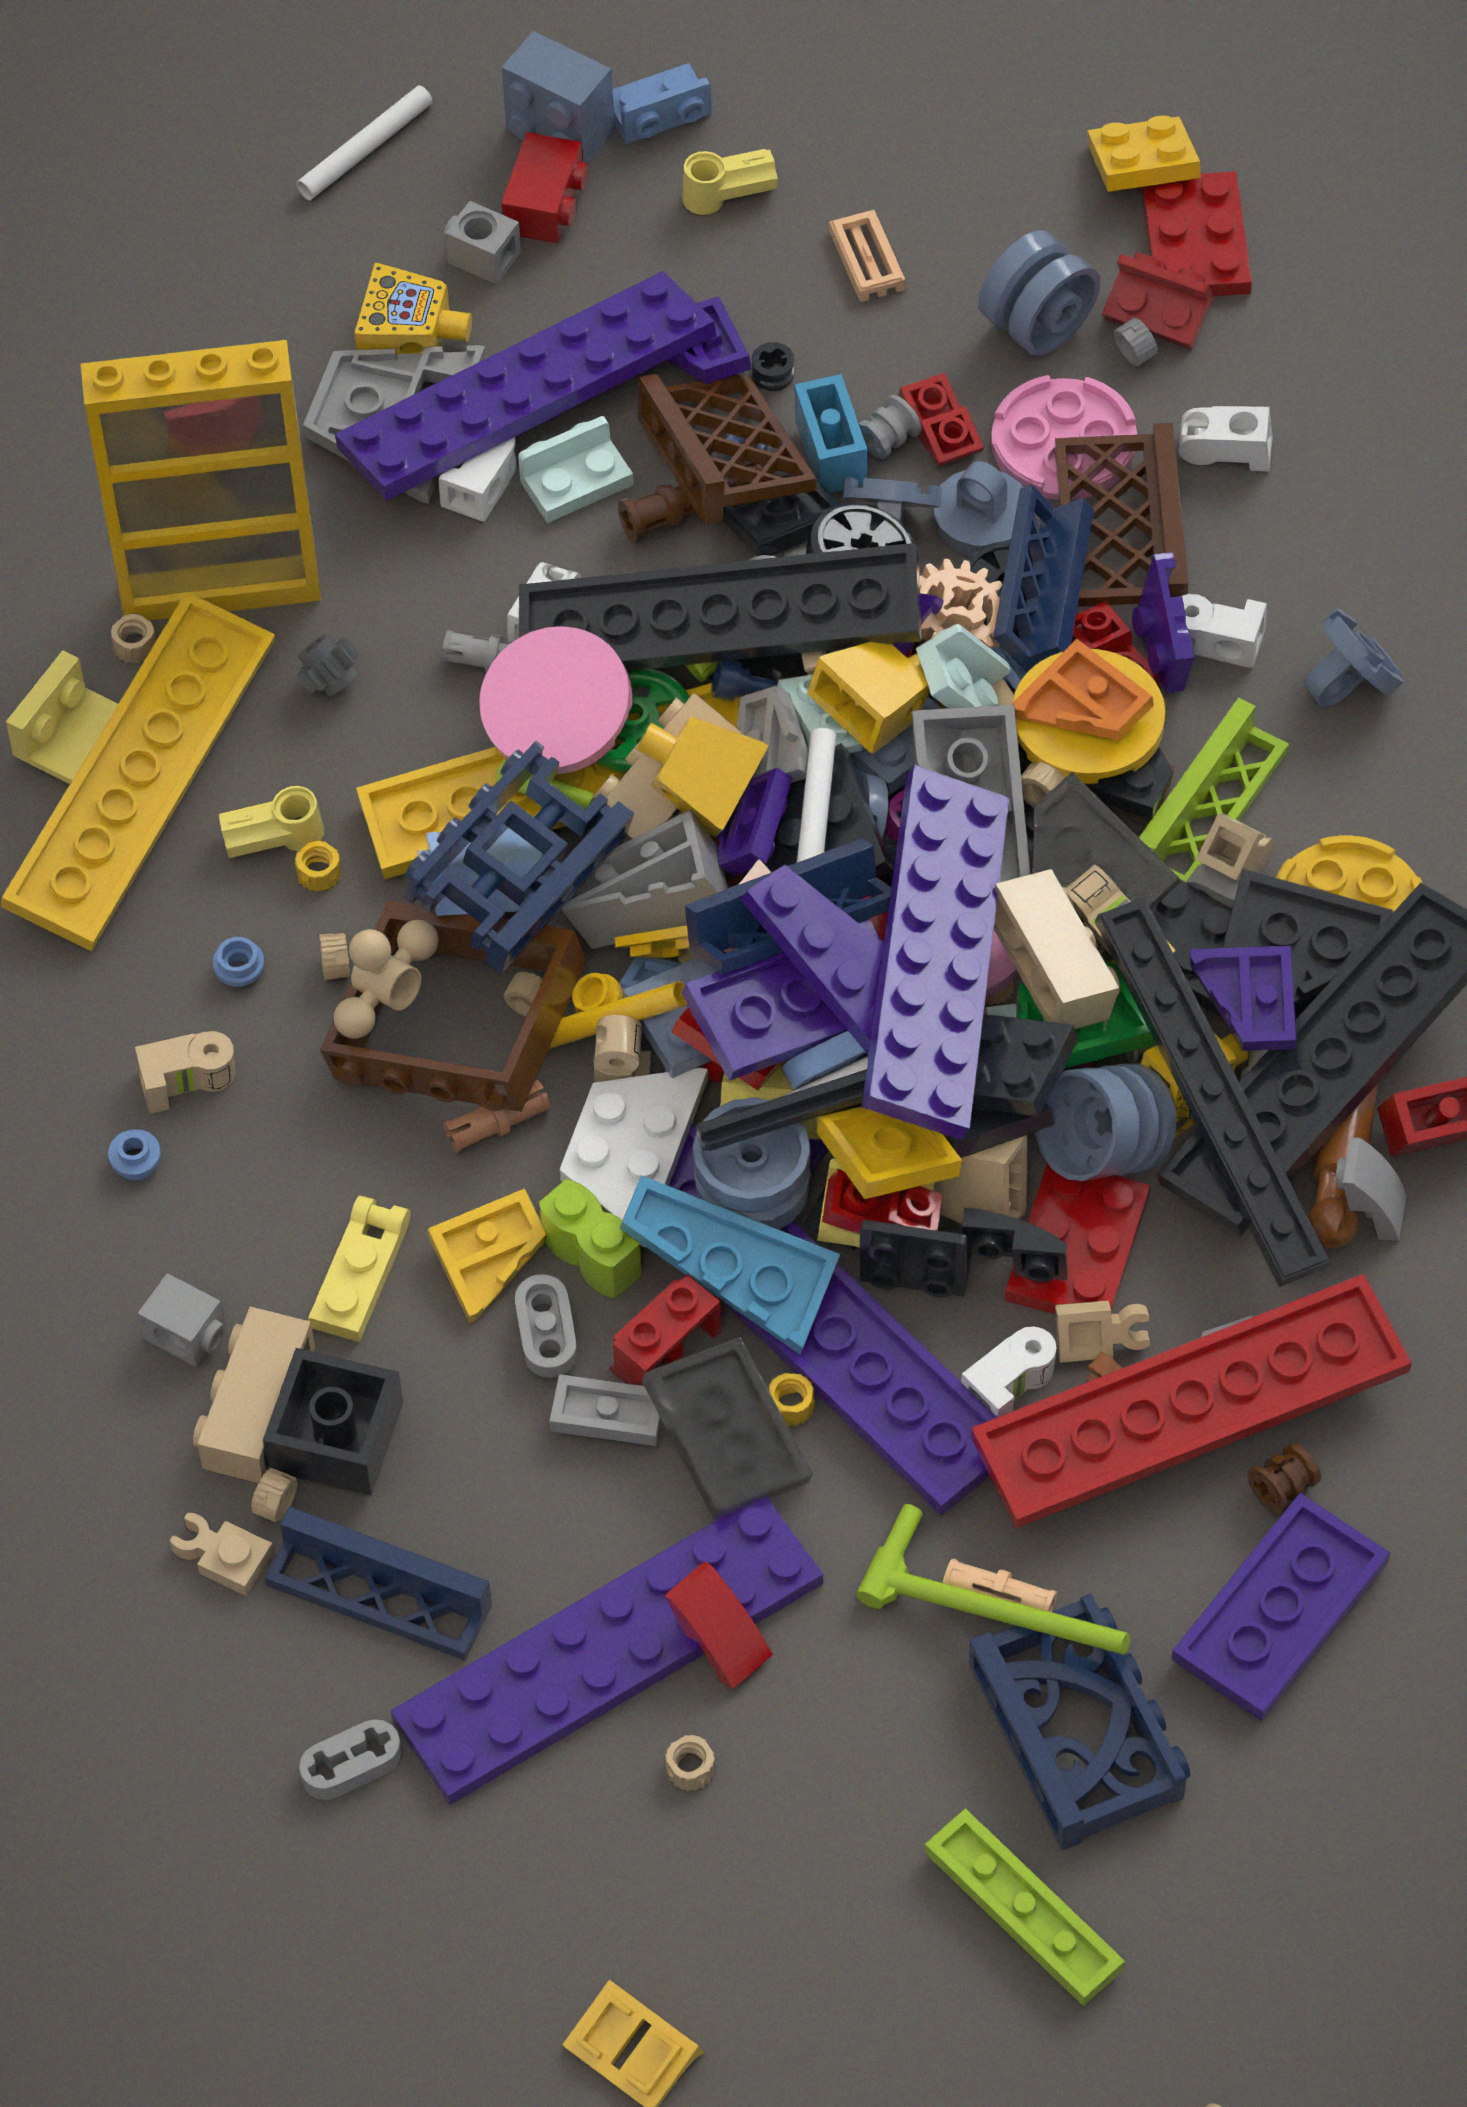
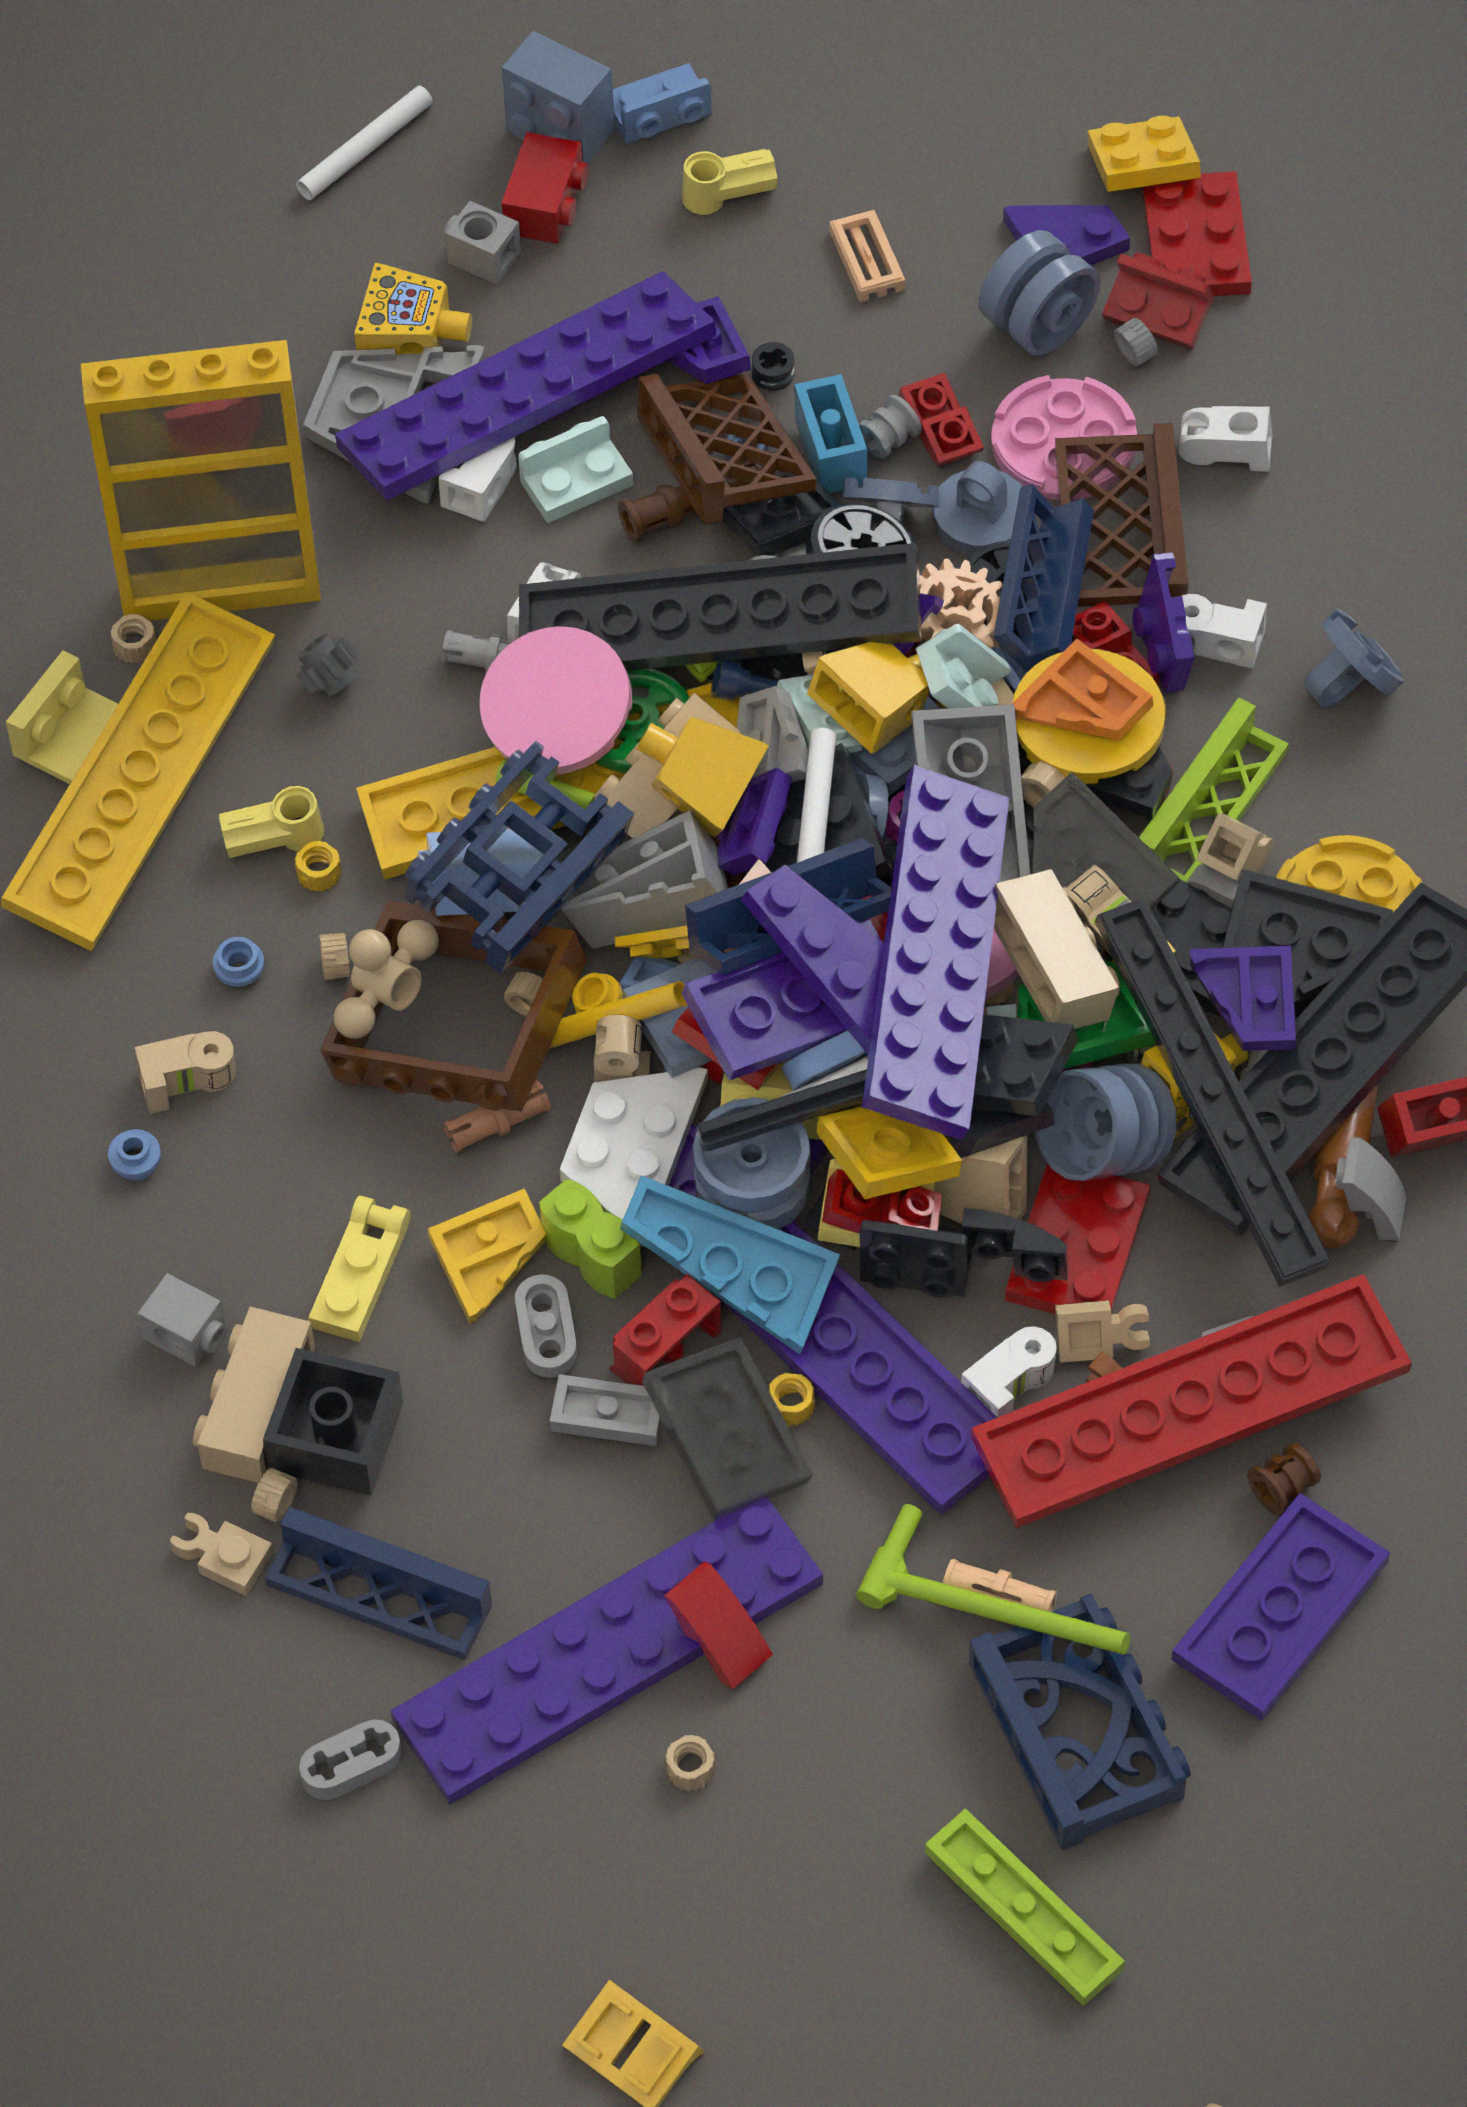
(1084, 229): none -> dark purple wing

